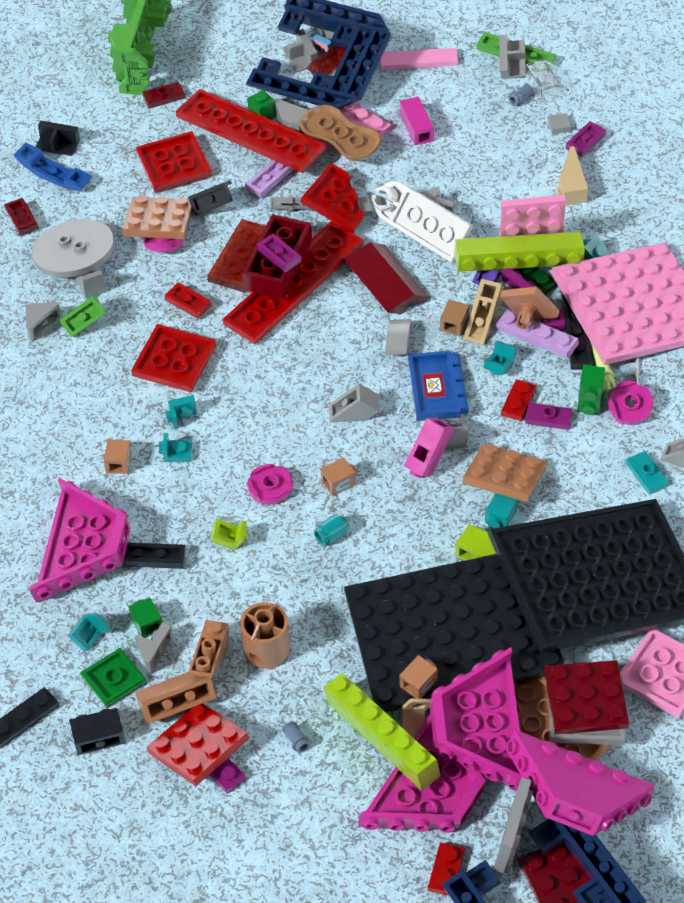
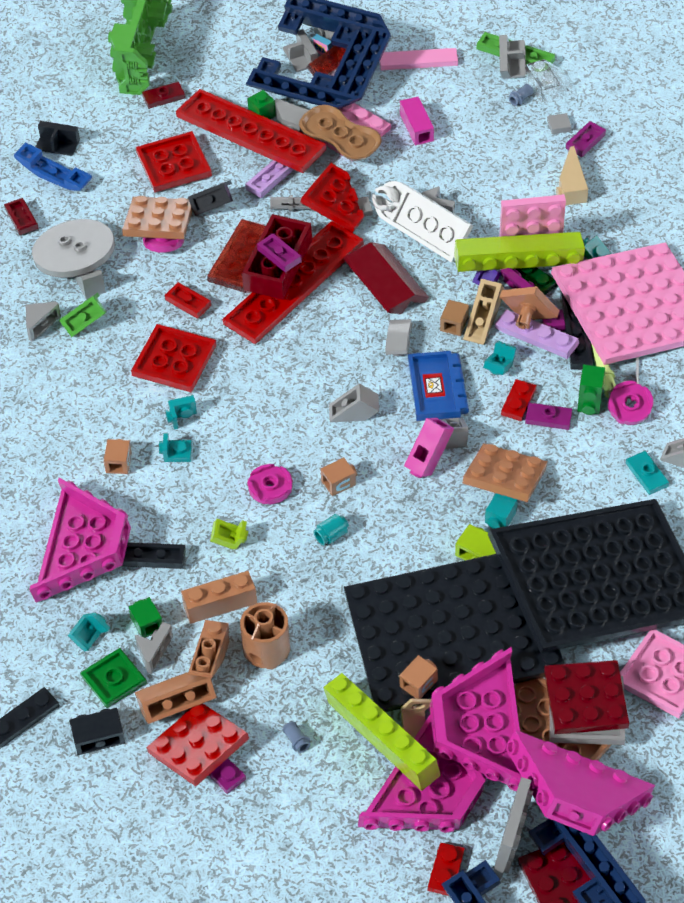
(219, 597): none -> nougat brick

